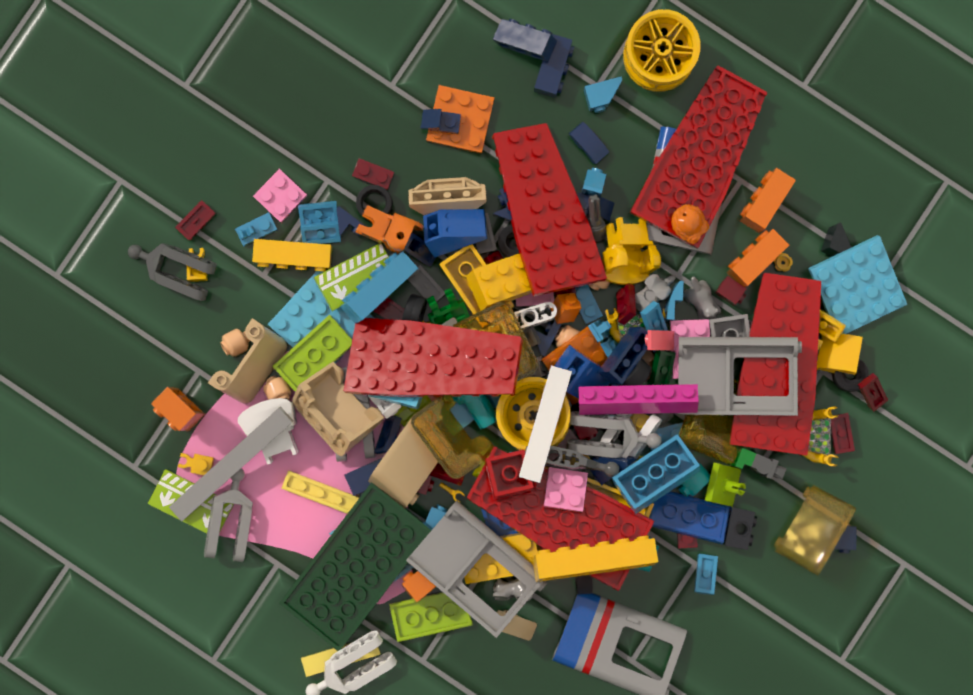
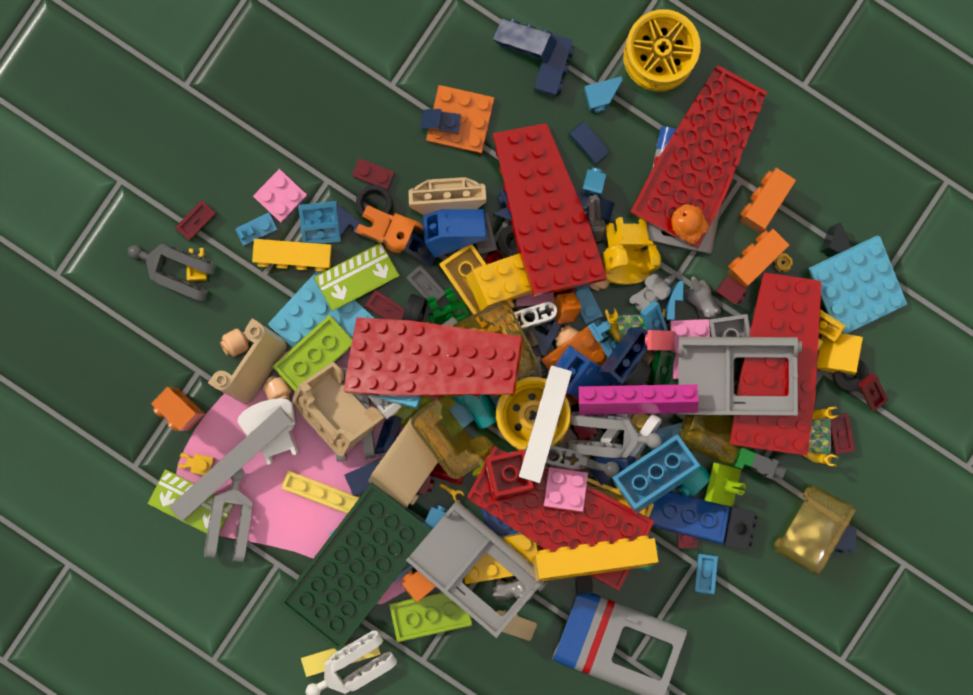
(376, 289): dark azure brick -> none
(626, 303): dark red plate -> none

